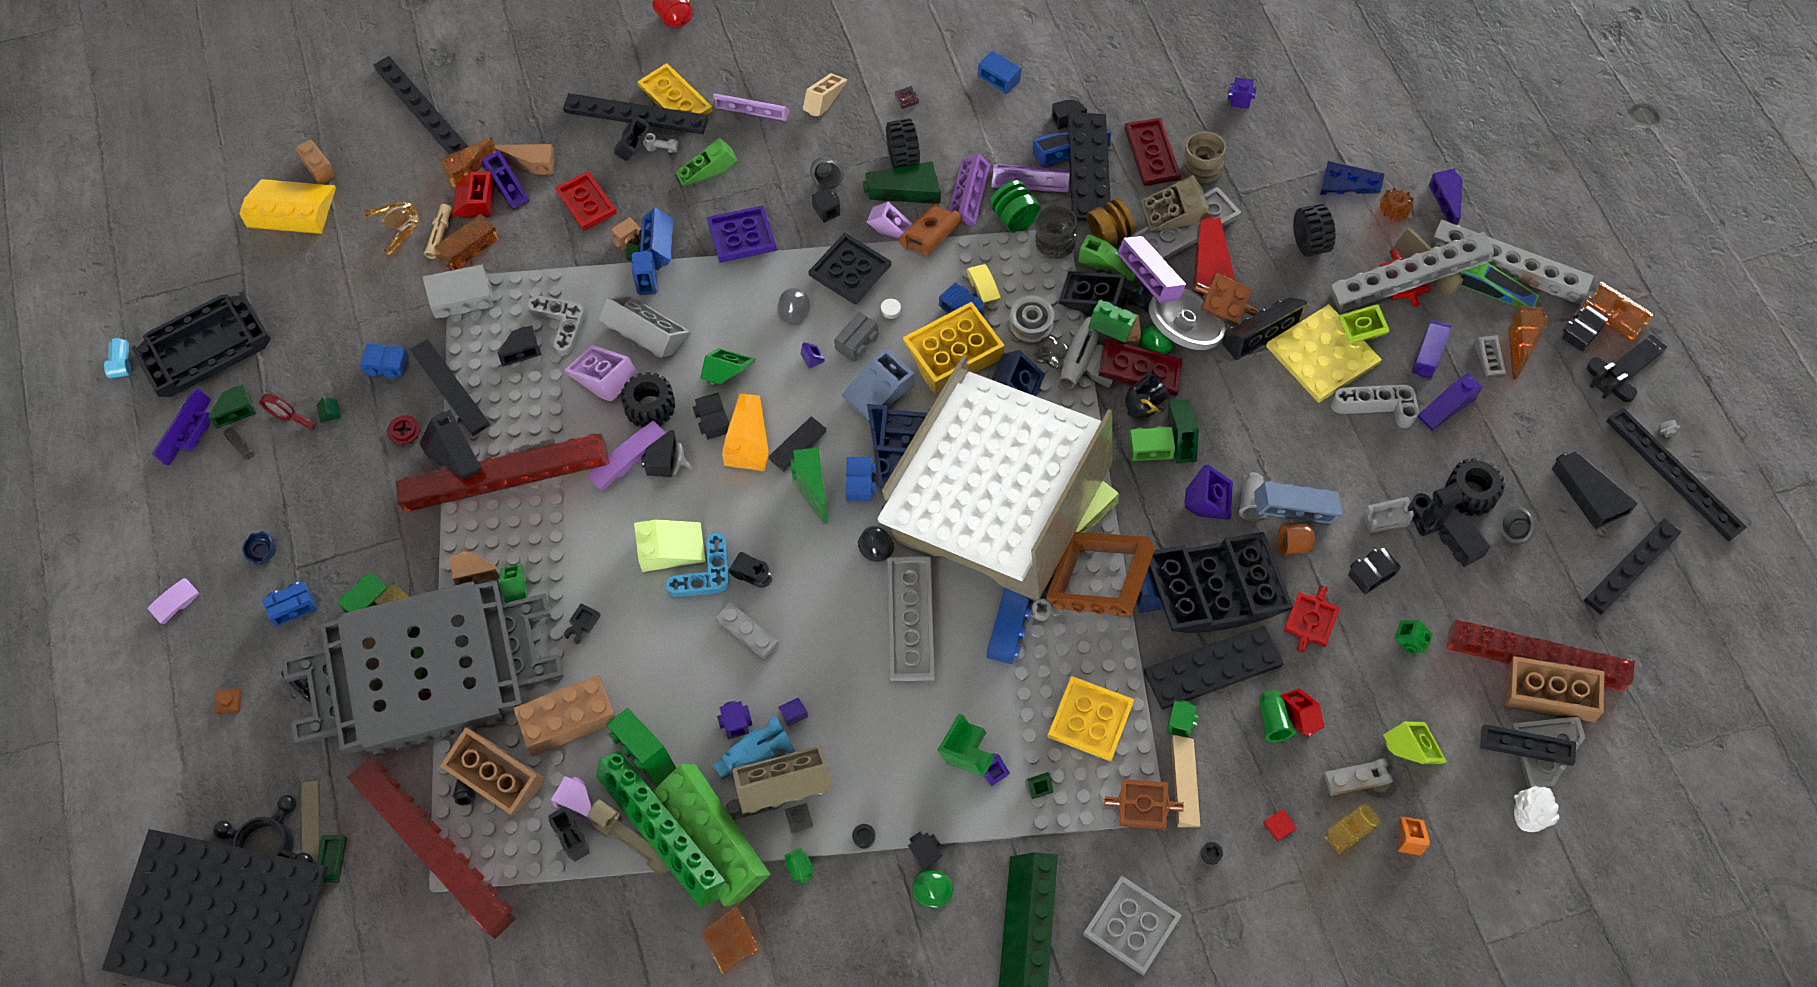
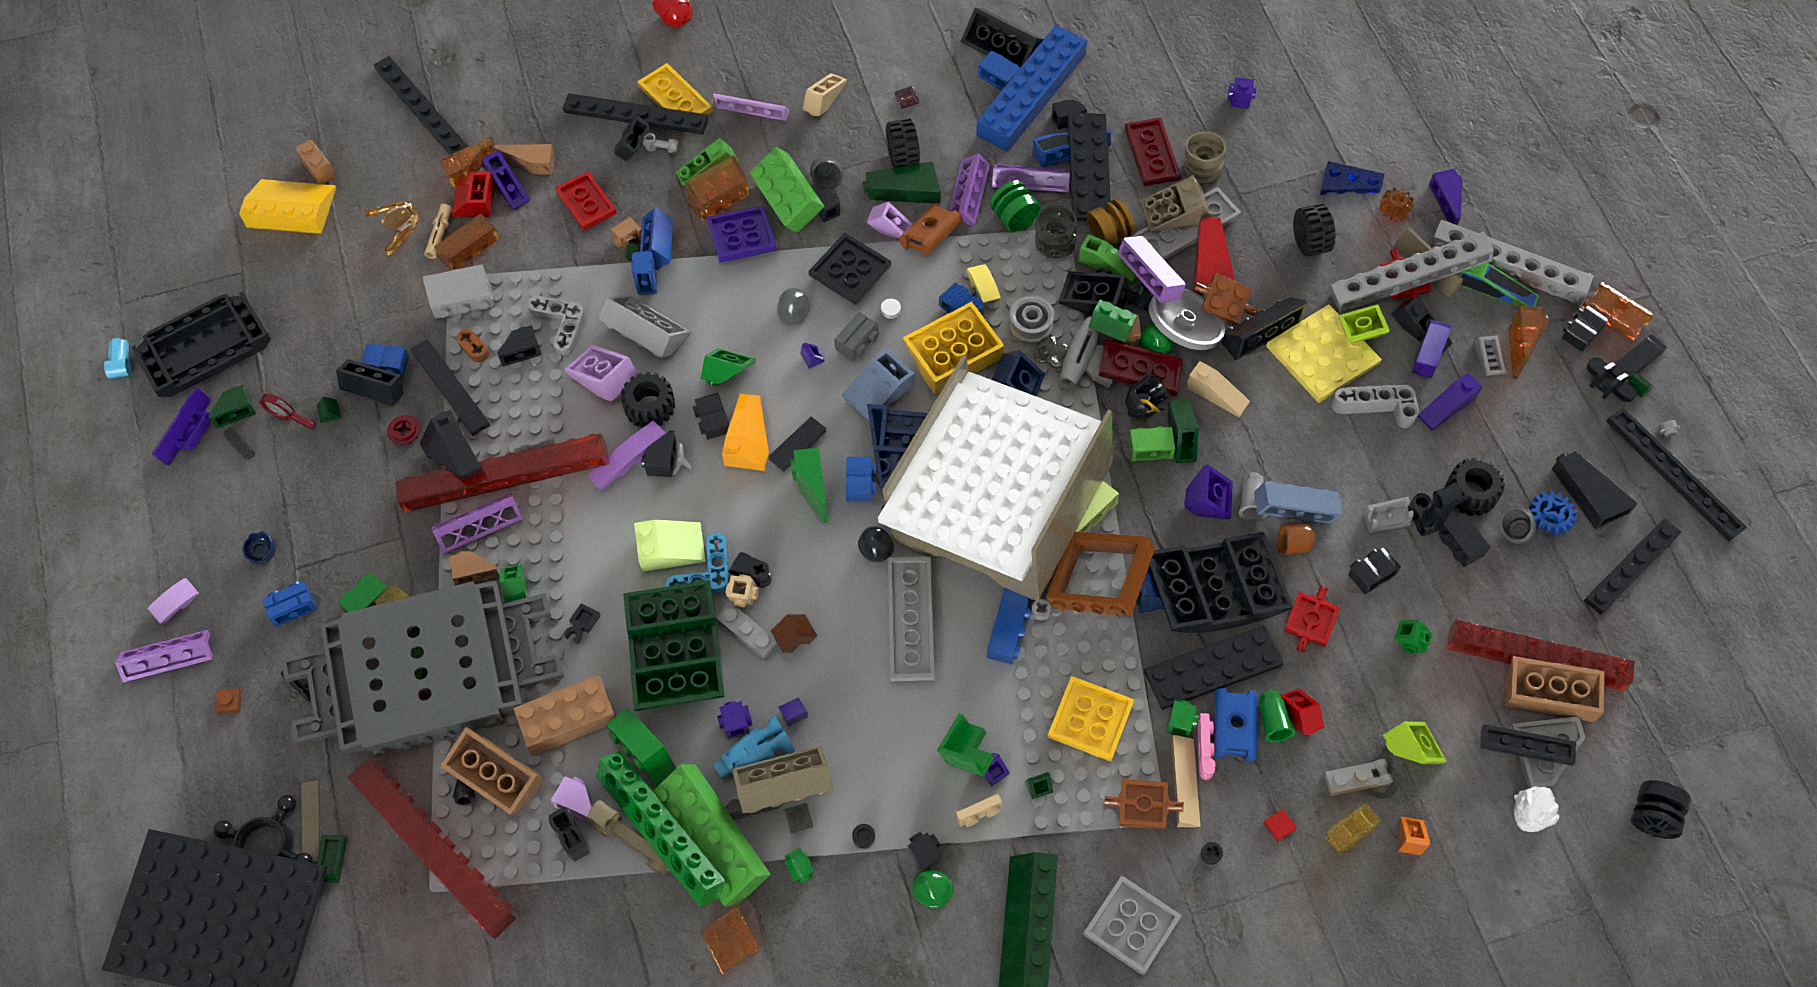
(164, 656): none -> medium lavender fence
(370, 382): none -> black brick
(469, 348): none -> dark orange beam
(473, 515): none -> medium lavender fence
(673, 645): none -> dark green slope
(717, 188): none -> clear orange slope
(737, 585): none -> tan brick
(786, 189): none -> bright green brick
(793, 631): none -> reddish brown piece
(971, 814): none -> tan plate
(992, 33): none -> black slope
(1031, 88): none -> blue brick
(1205, 748): none -> bright pink hinge
(1216, 389): none -> tan slope
(1228, 738): none -> blue piece
(1415, 319): none -> black slope
(1553, 513): none -> blue gear
(1641, 384): none -> dark green slope
(1661, 809): none -> black wheel

